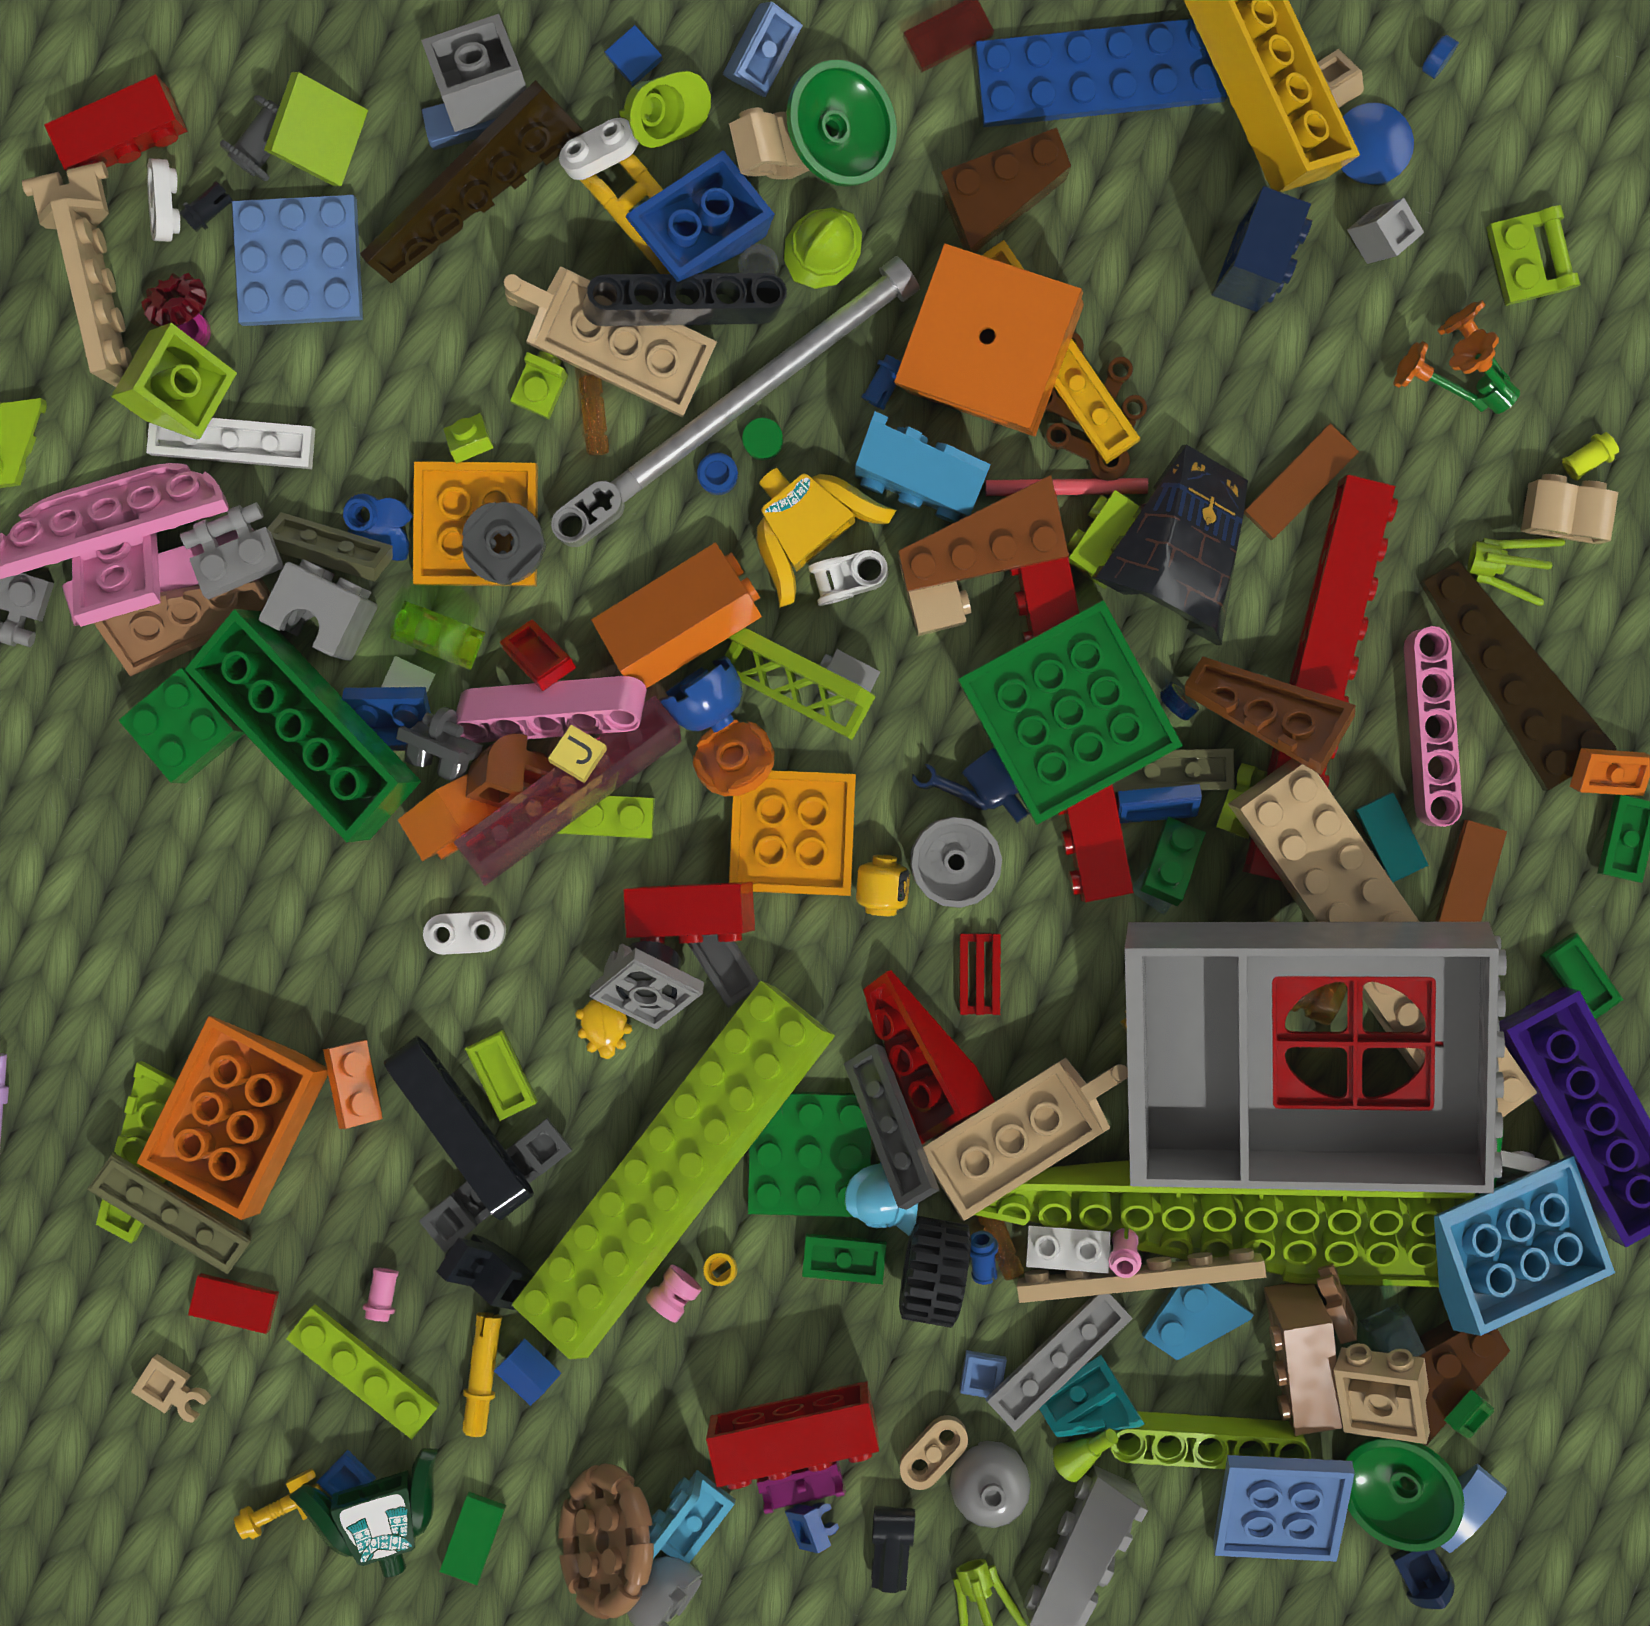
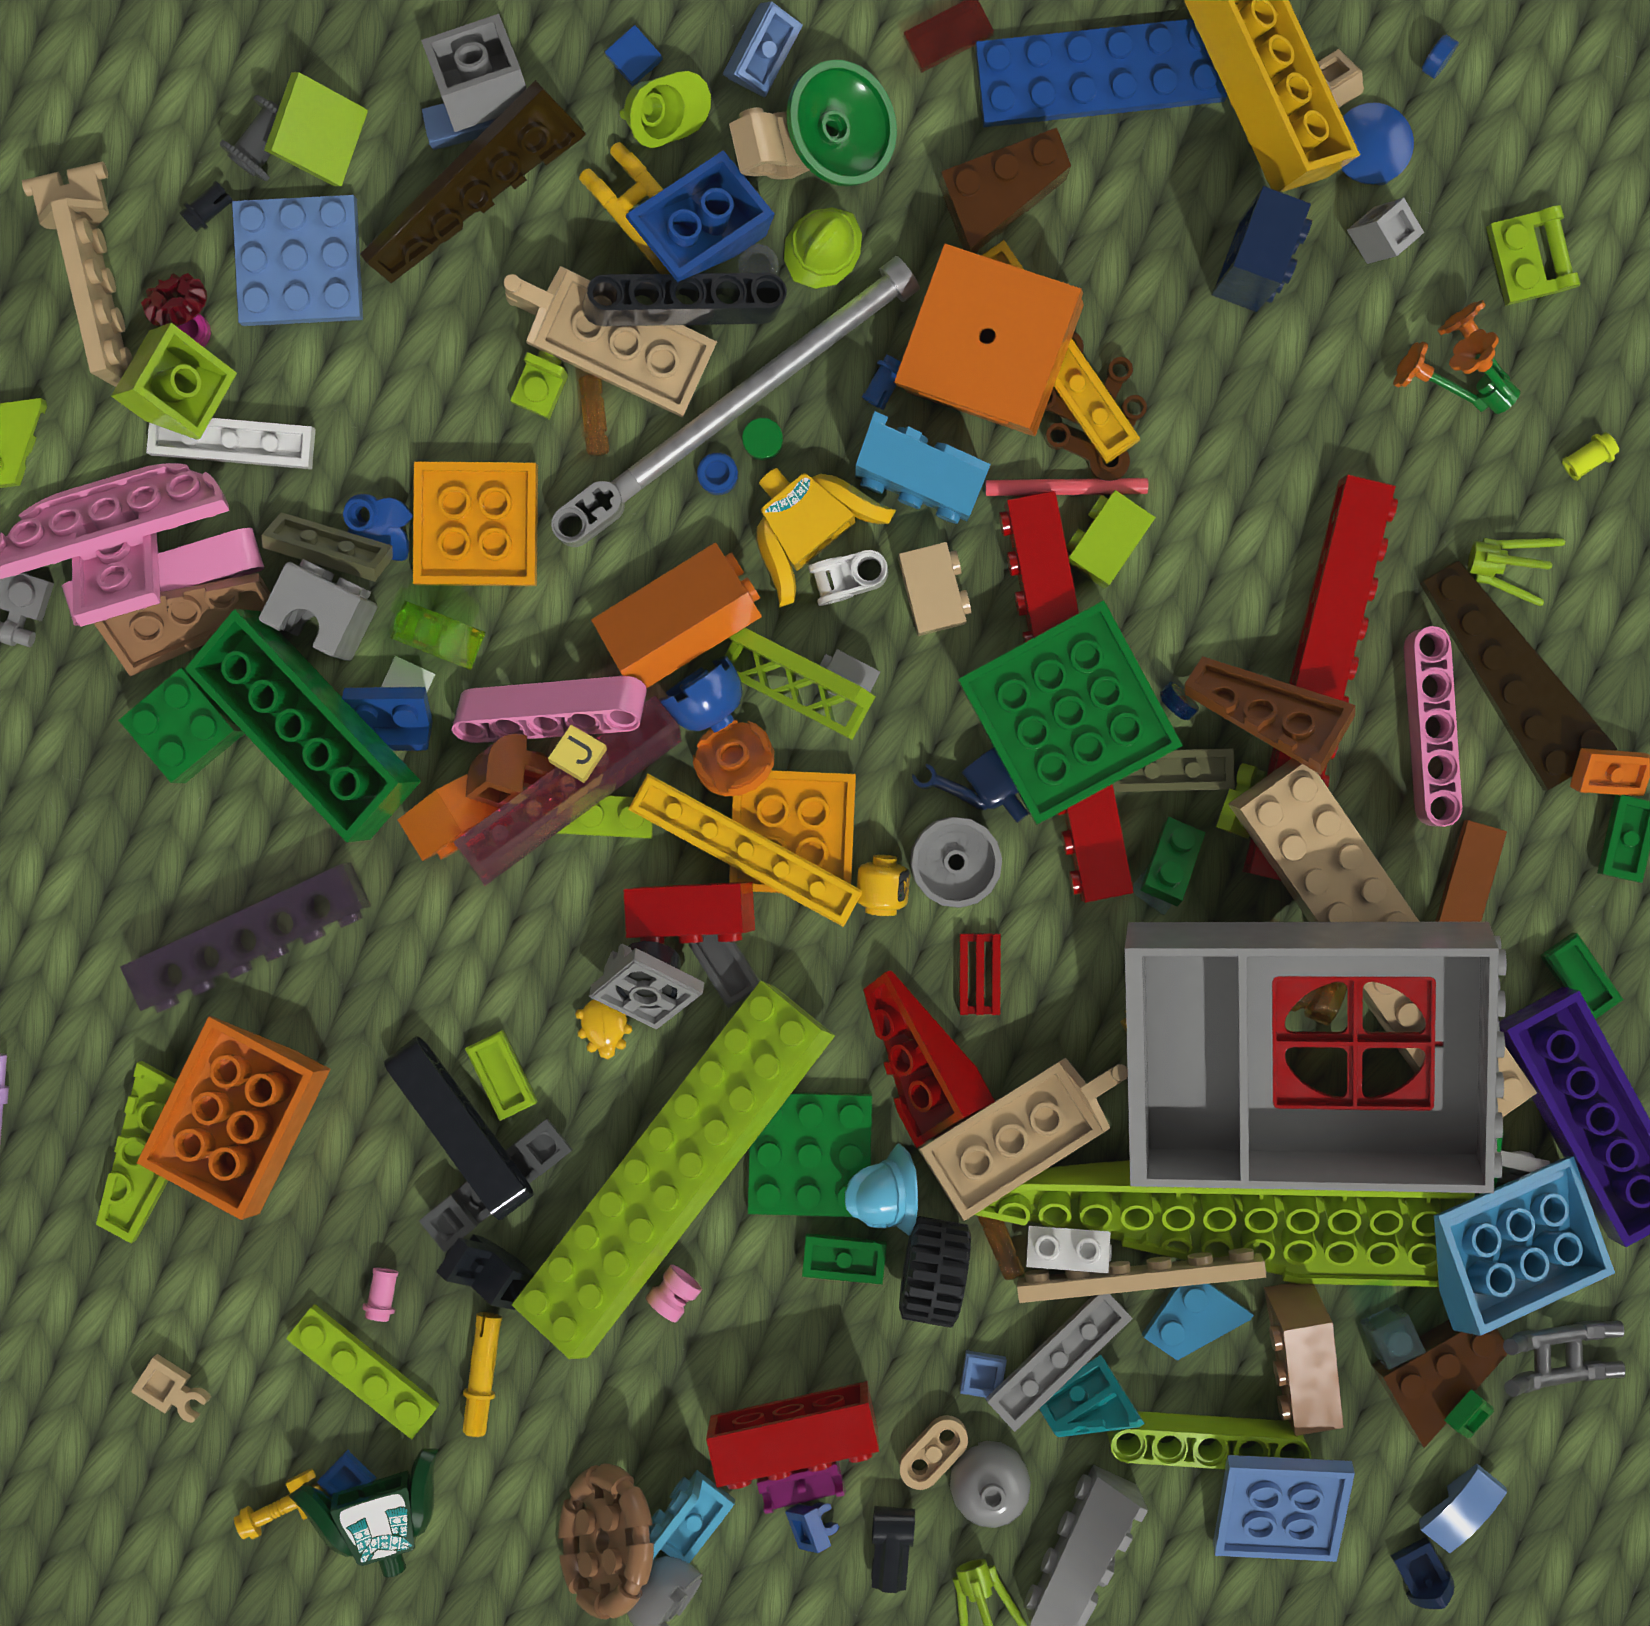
(118, 126): red brick -> none
(149, 974): none -> clear purple brick
(160, 185): white plate -> none
(169, 1213): olive tile -> none
(233, 1303): red tile -> none
(234, 562): light grey plate -> none
(352, 1084): orange plate -> none
(439, 737): dark grey hips -> none
(463, 932): white plate -> none
(468, 438): lime plate -> none
(472, 1538): green tile -> none
(479, 542): dark grey plate -> none
(527, 1371): blue piece -> none
(537, 654): red tile -> none
(598, 149): white plate -> none
(715, 1262): yellow hinge -> none
(745, 850): none -> yellow tile
(891, 1127): dark grey plate -> none
(982, 1256): blue pin -> none
(998, 538): dark orange wing -> none
(1076, 1457): lime cone -> none
(1124, 1258): bright pink pin -> none
(1159, 803): blue tile -> none
(1184, 543): black wedge -> none
(1300, 481): dark orange tile -> none
(1338, 1304): medium nougat plate -> none
(1382, 1393): tan plate -> none
(1391, 837): teal tile -> none
(1399, 1511): green dish -> none
(1570, 510): tan brick -> none
(1575, 1368): none -> flat silver piece

